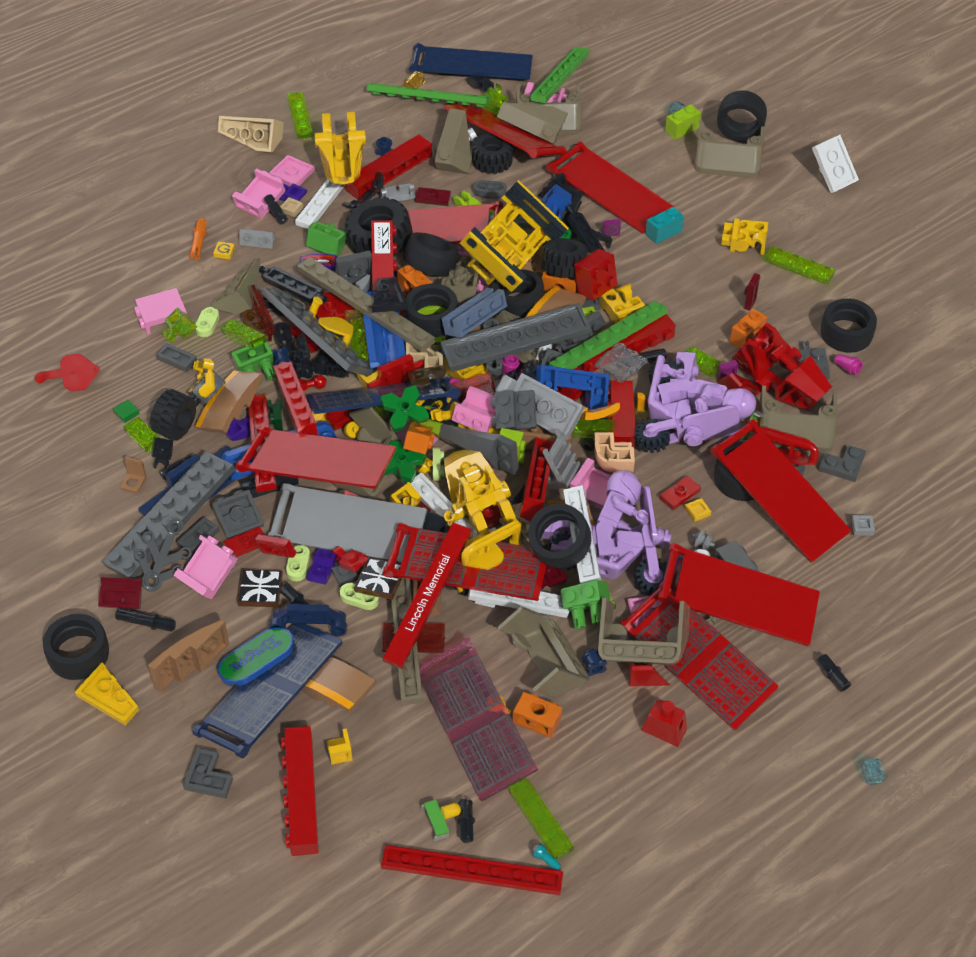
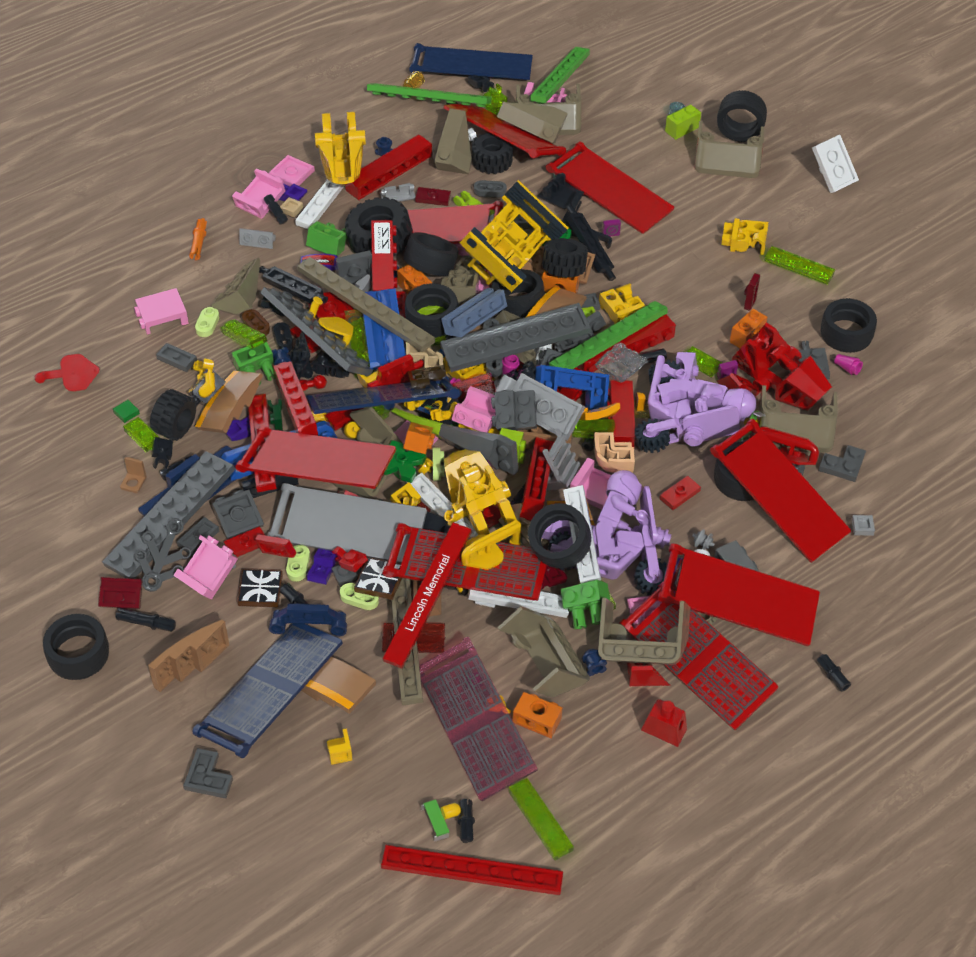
(106, 695): yellow wing -> none
(179, 324): clear neon green brick -> none
(224, 250): yellow tile -> none
(253, 132): tan wedge -> none
(256, 656): tile -> none
(262, 313): clear red piece -> none
(300, 115): clear neon green plate -> none
(301, 791): red brick -> none
(377, 186): black piece -> none
(389, 296): black wing -> none
(404, 408): green plant -> none
(539, 851): teal piece -> none
(557, 200): blue brick -> none
(596, 274): red brick -> none
(664, 225): teal brick -> none
(697, 510): yellow tile -> none
(873, 771): clear light blue wheel -> none

